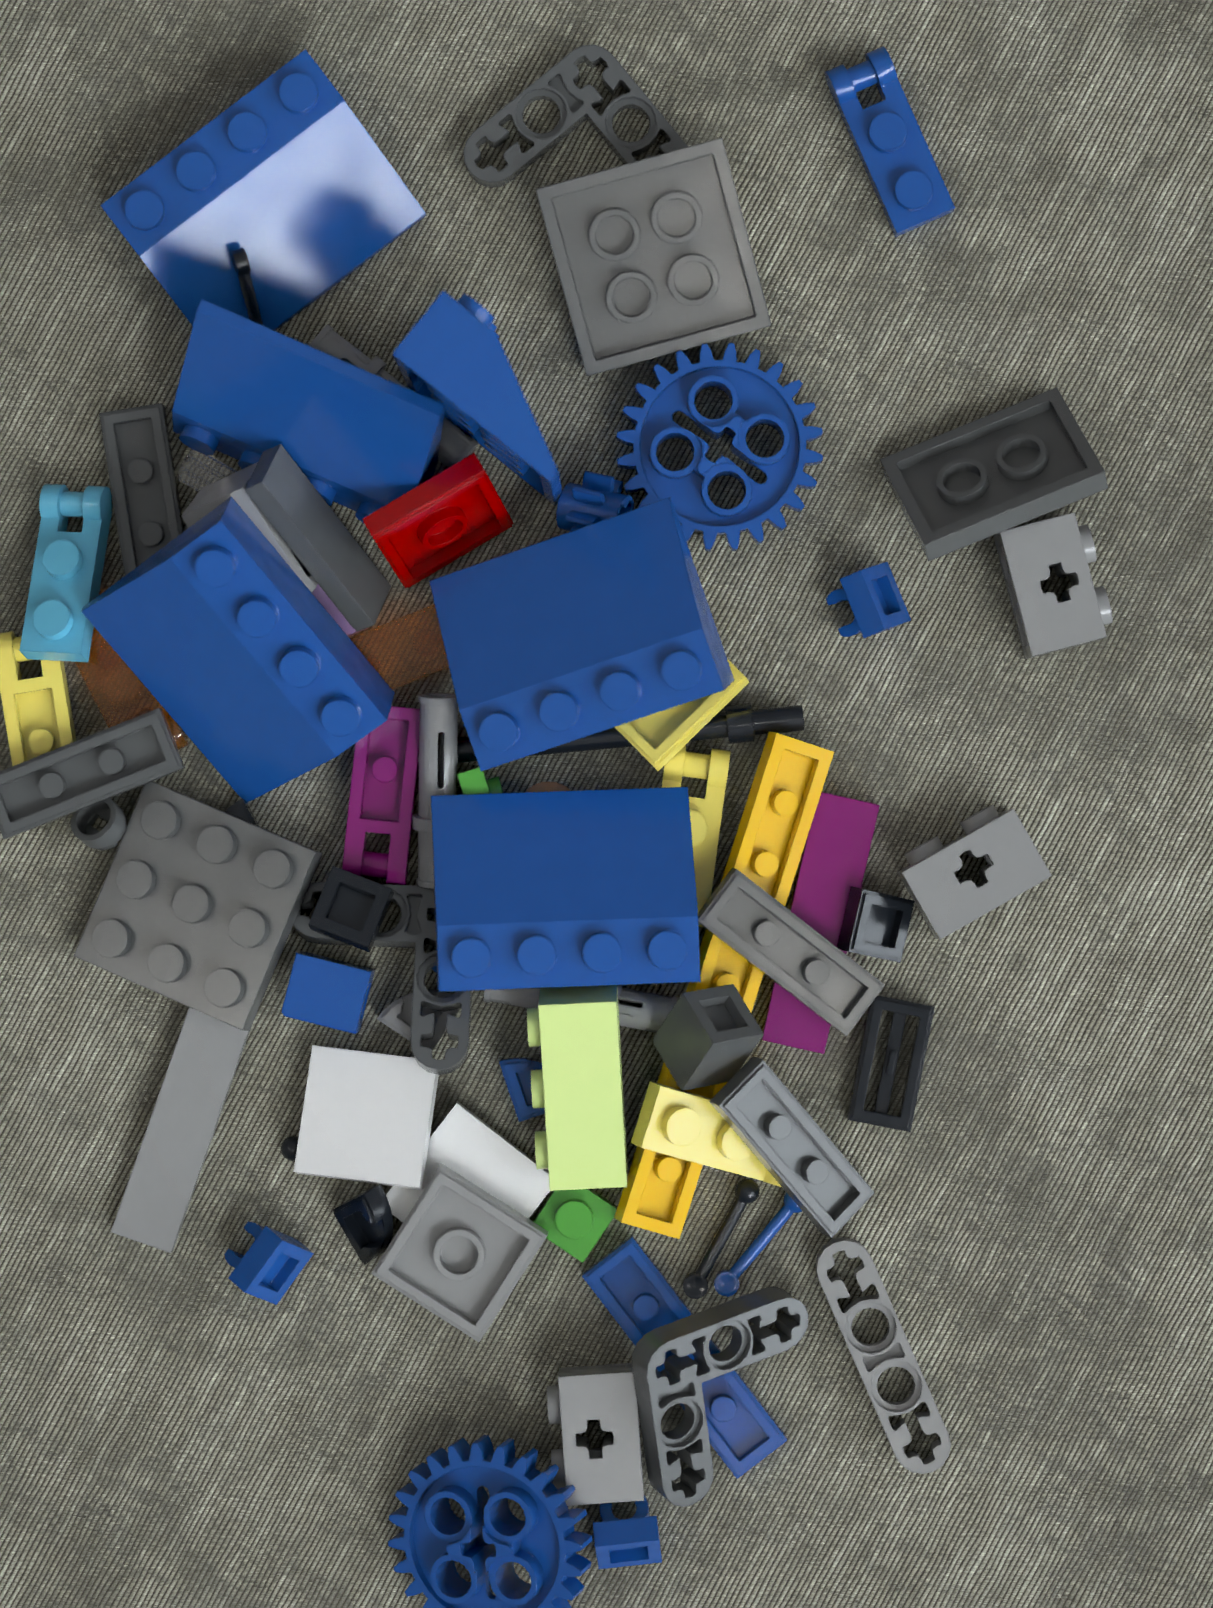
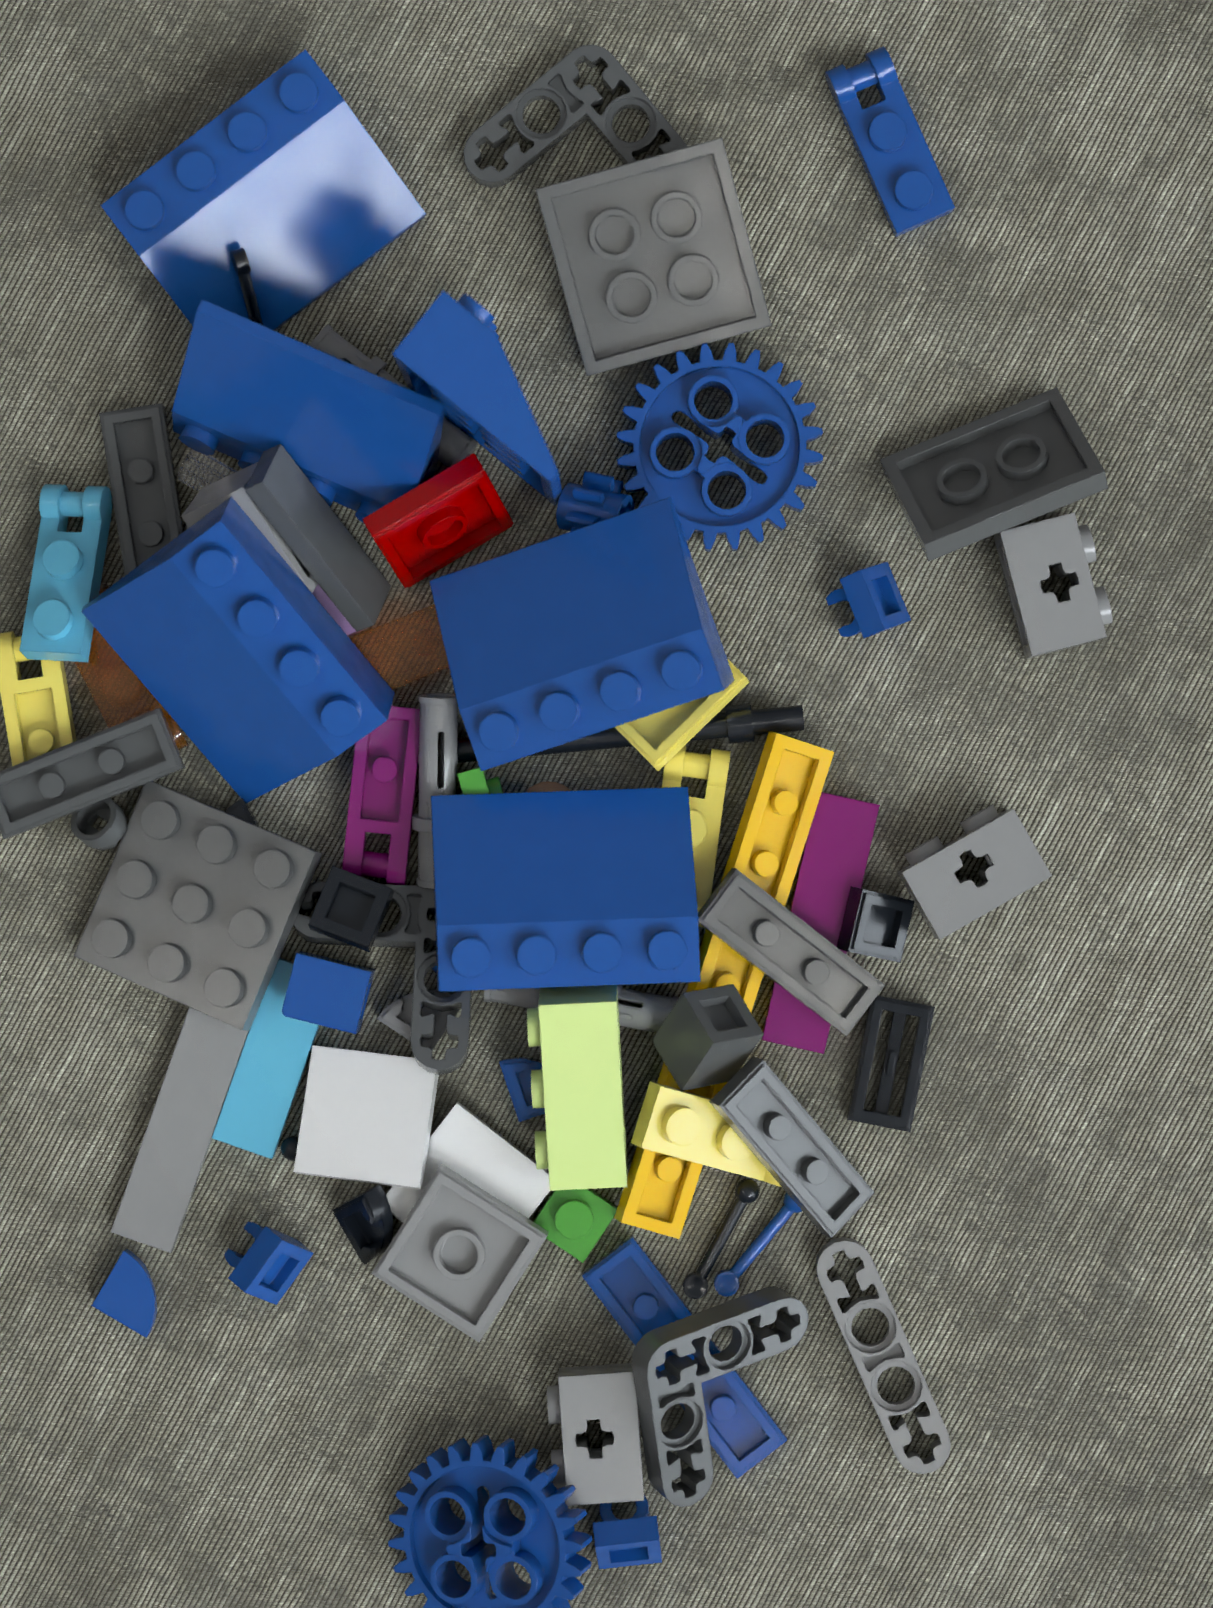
(129, 1295): none -> blue tile
(266, 1073): none -> medium azure tile

